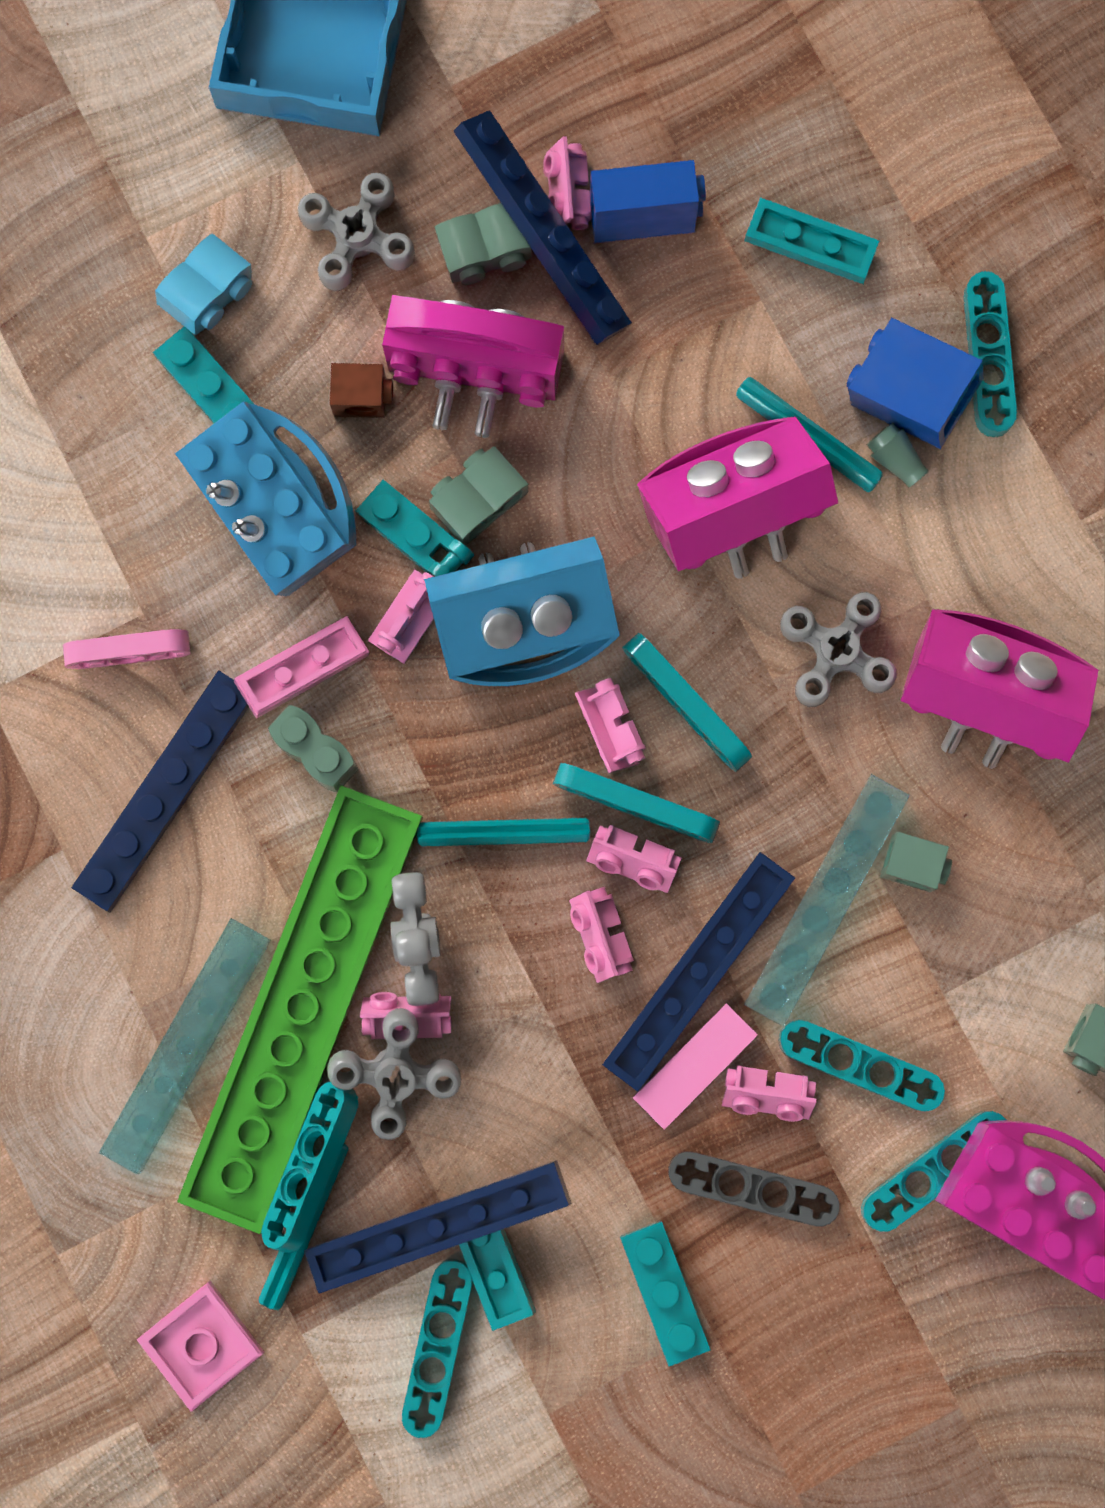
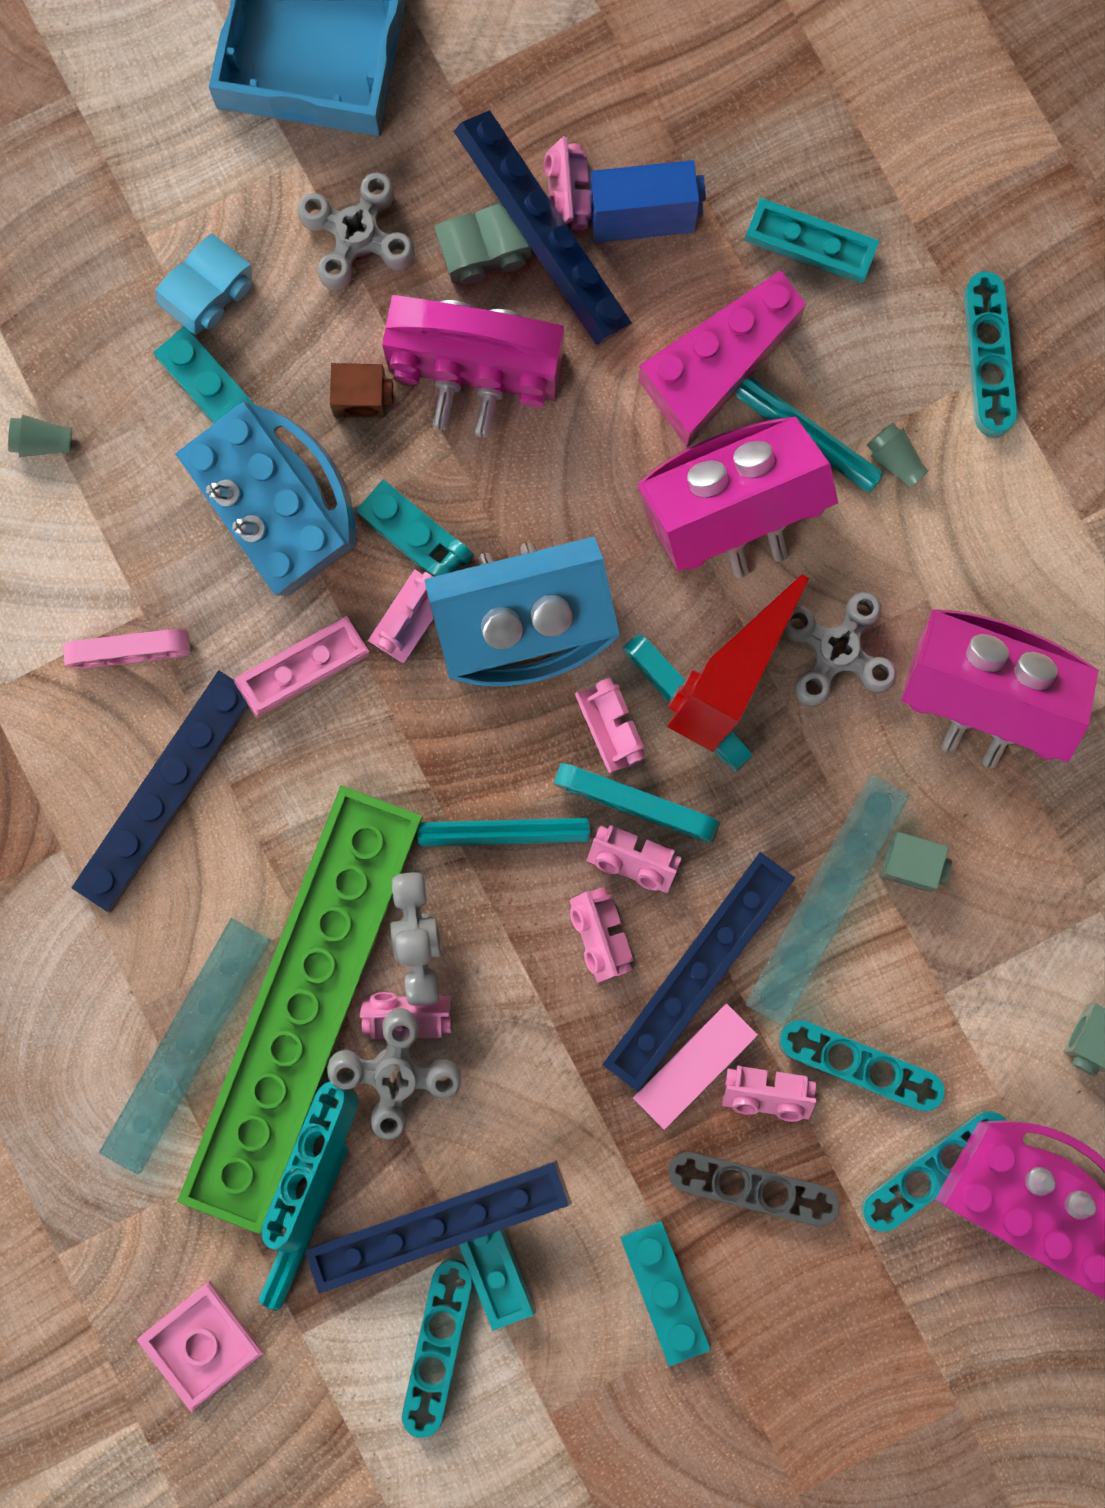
(37, 437): none -> sand green cone
(306, 743): sand green brick -> none
(478, 494): sand green brick -> none
(712, 360): none -> dark pink wedge
(716, 697): none -> red slope
(915, 382): blue brick -> none

